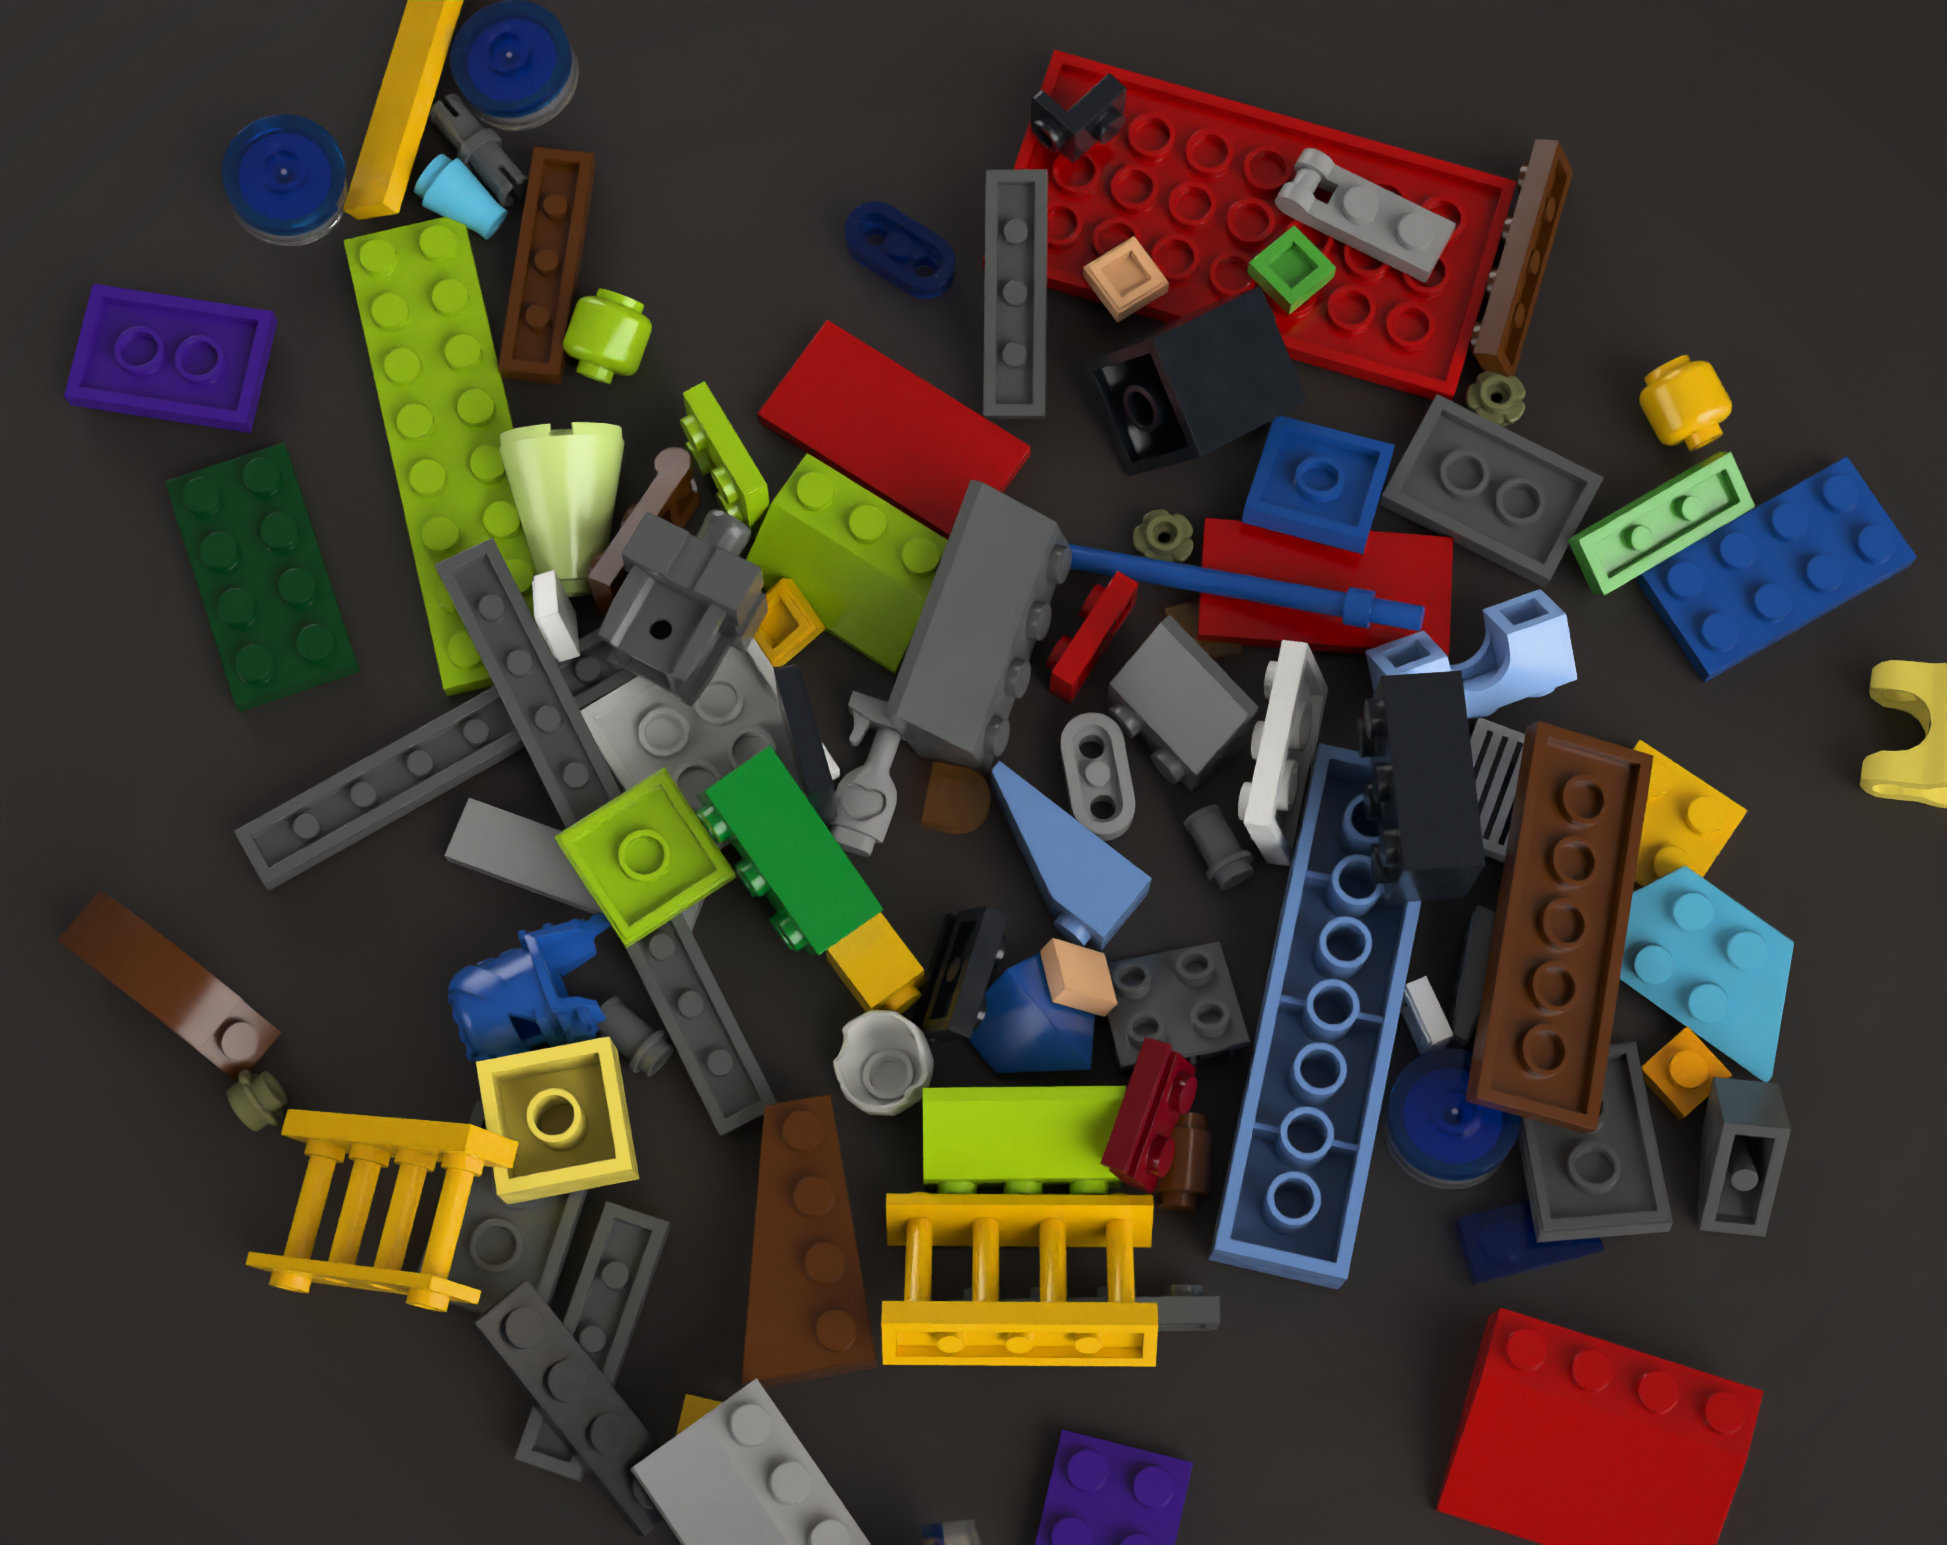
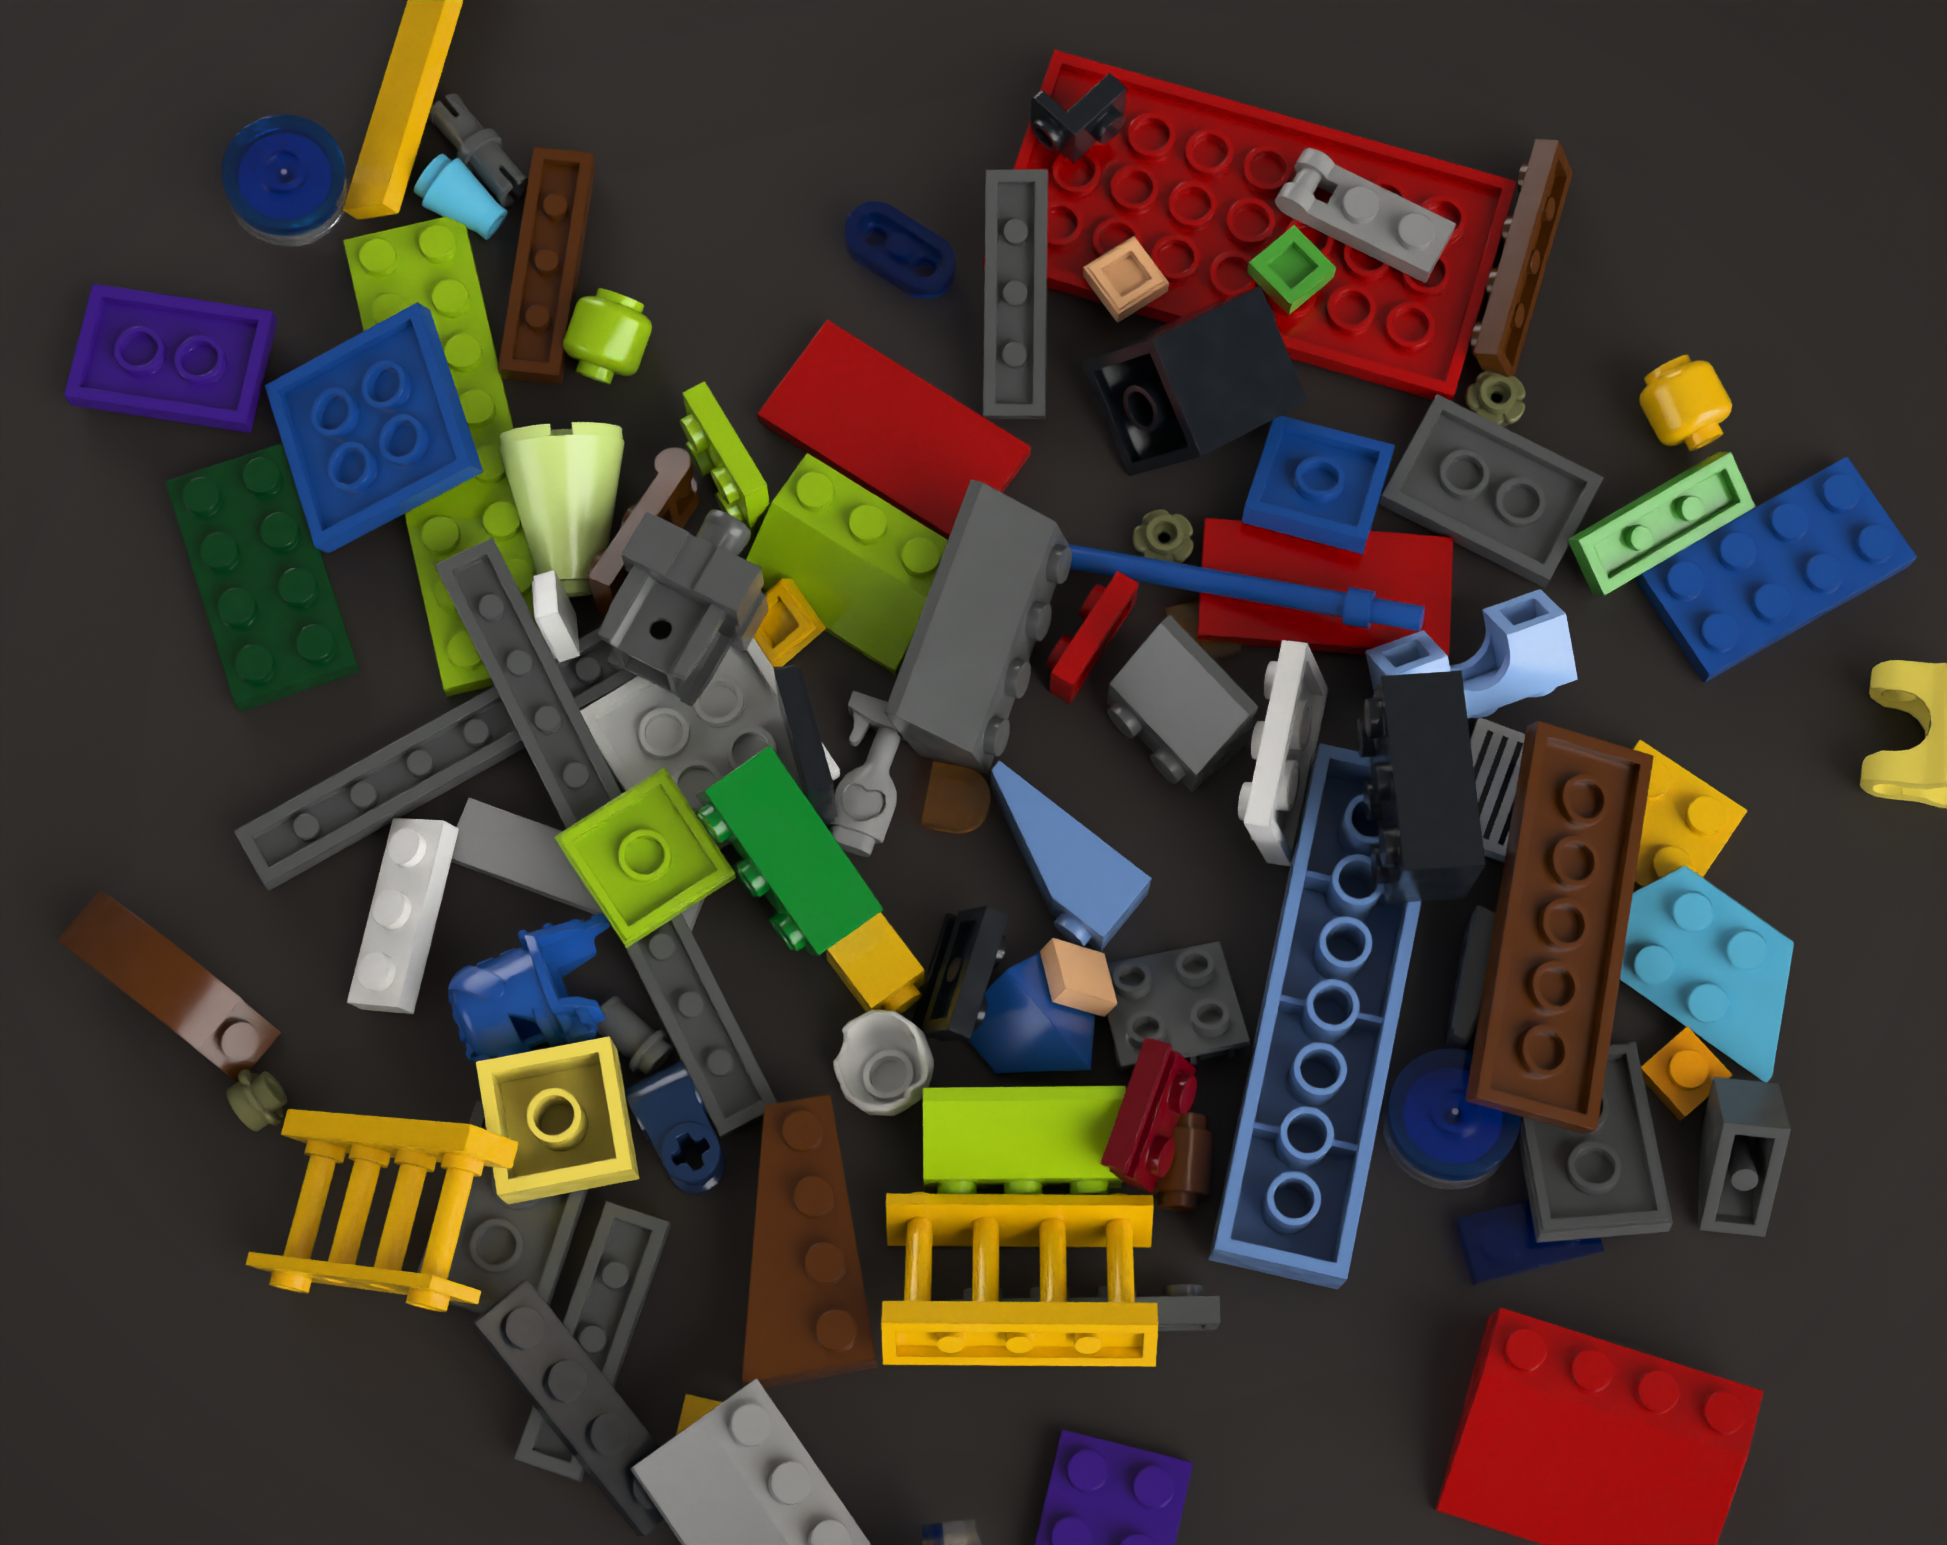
(373, 428): none -> blue plate
(403, 915): none -> white plate
(514, 65): clear blue piece -> none
(675, 1121): none -> dark blue piece
(1099, 778): light grey plate -> none
(1219, 848): dark grey pin -> none
(1425, 1016): white tile -> none

